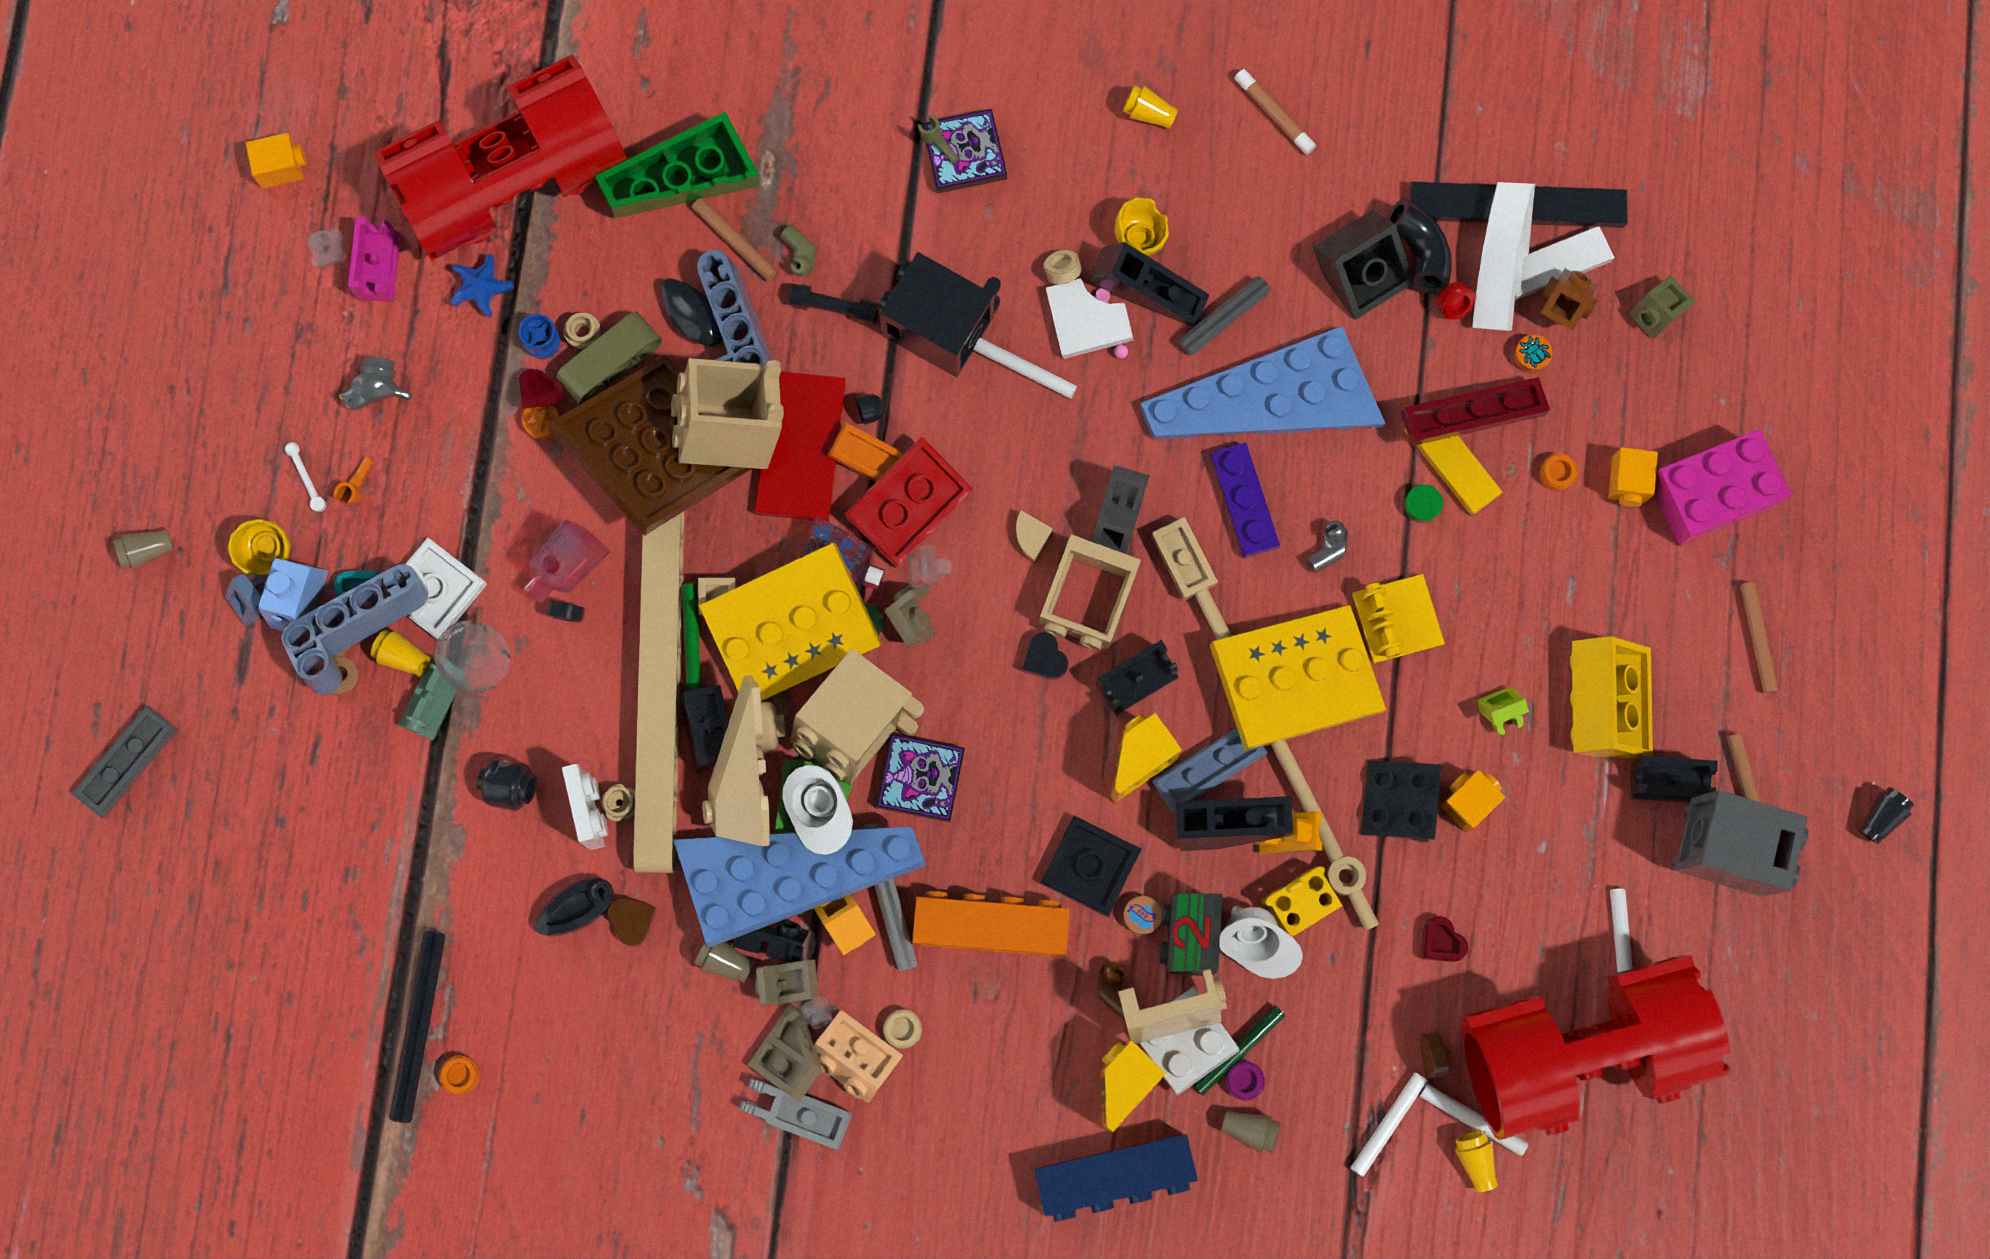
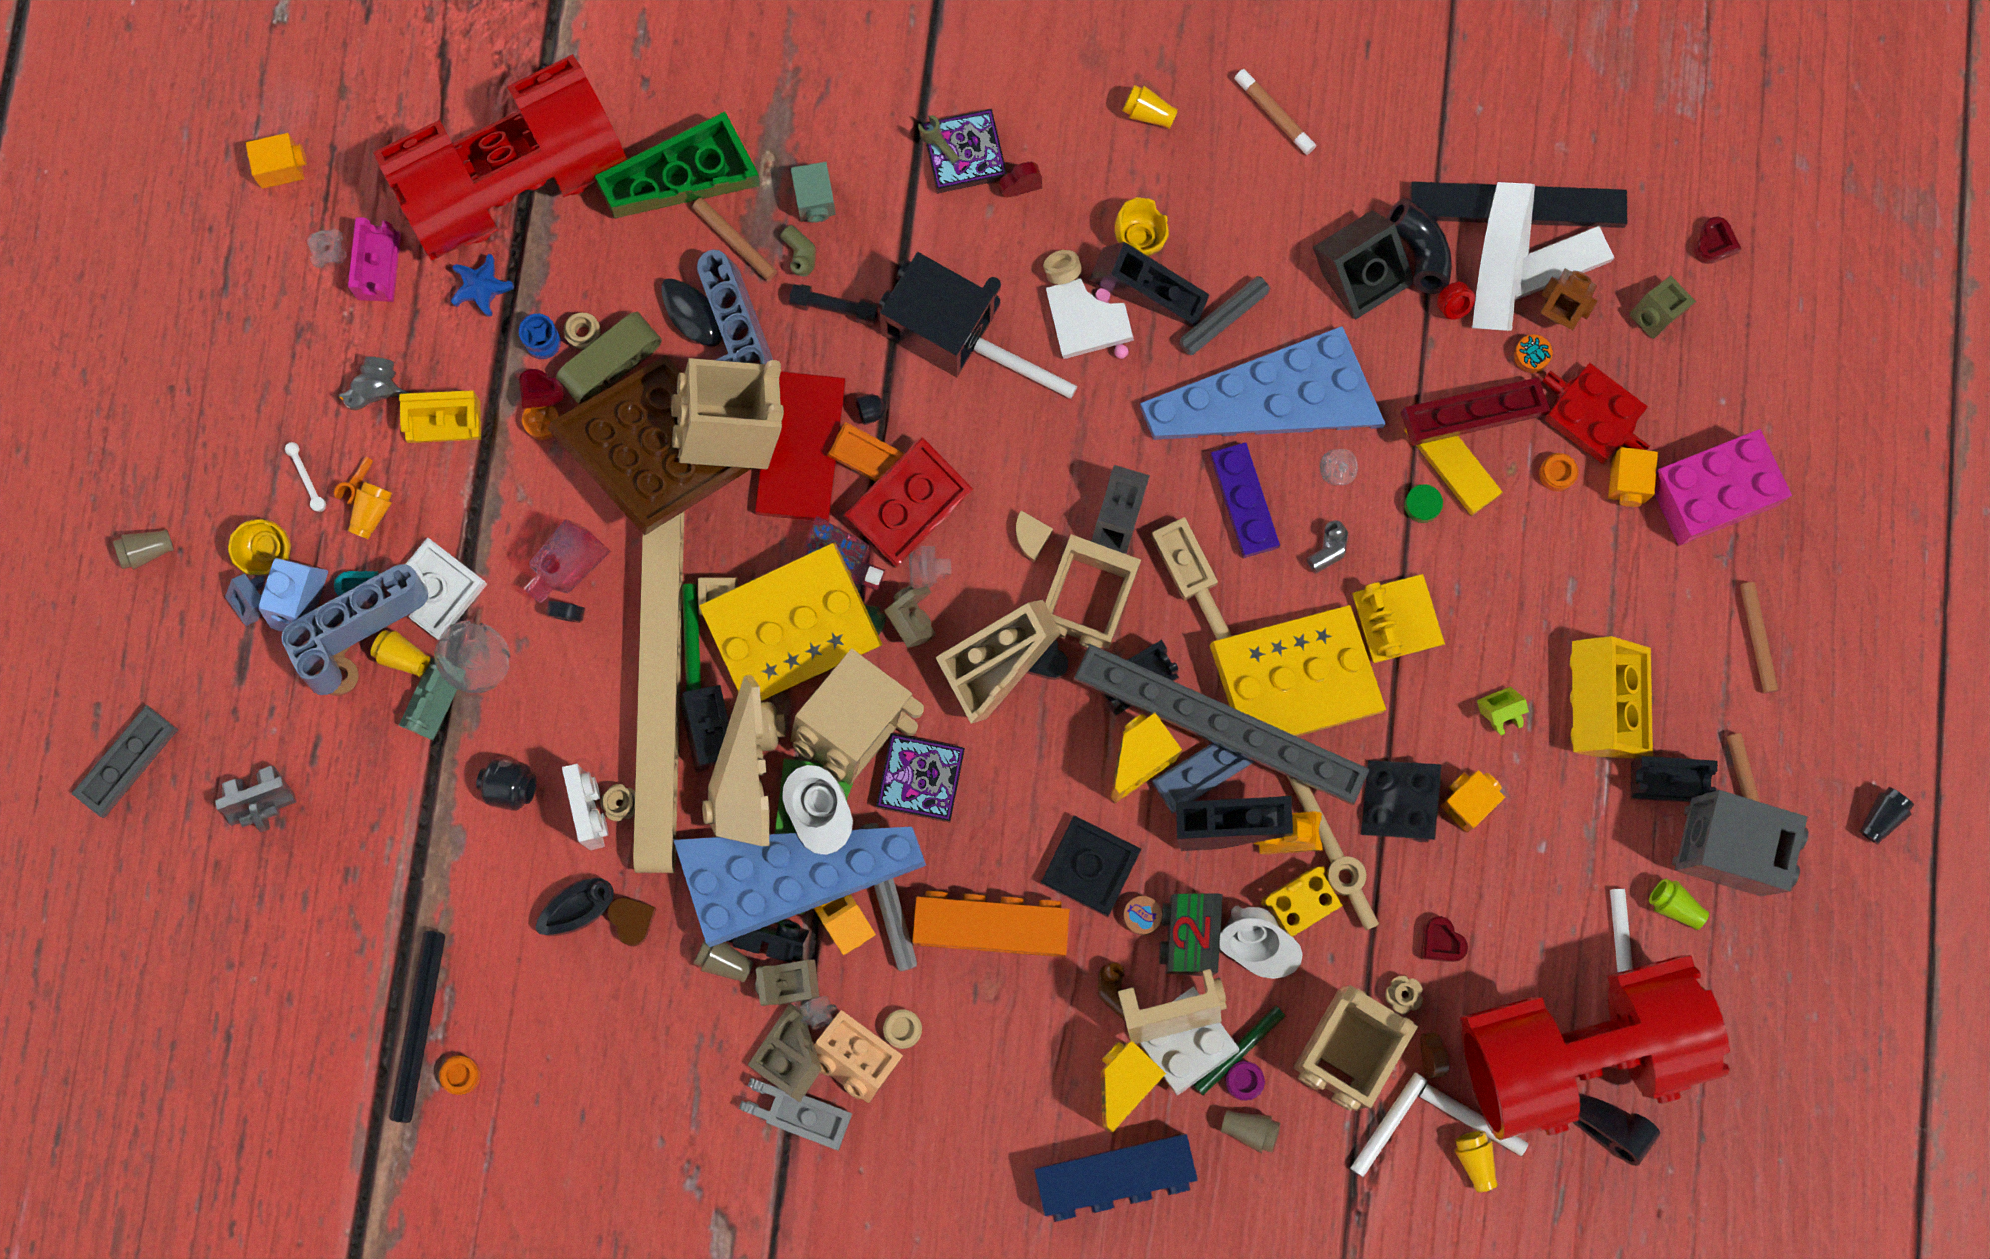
(255, 803): none -> flat silver hips
(368, 509): none -> light orange cone
(440, 416): none -> yellow hinge
(813, 192): none -> sand green brick
(996, 658): none -> tan wedge
(1022, 179): none -> dark red tile
(1221, 724): none -> dark grey tile
(1338, 467): none -> clear tile
(1358, 1040): none -> tan container
(1400, 1004): none -> tan plate
(1595, 412): none -> red plate
(1618, 1131): none -> black piece
(1676, 903): none -> lime cone
(1716, 241): none -> dark red tile

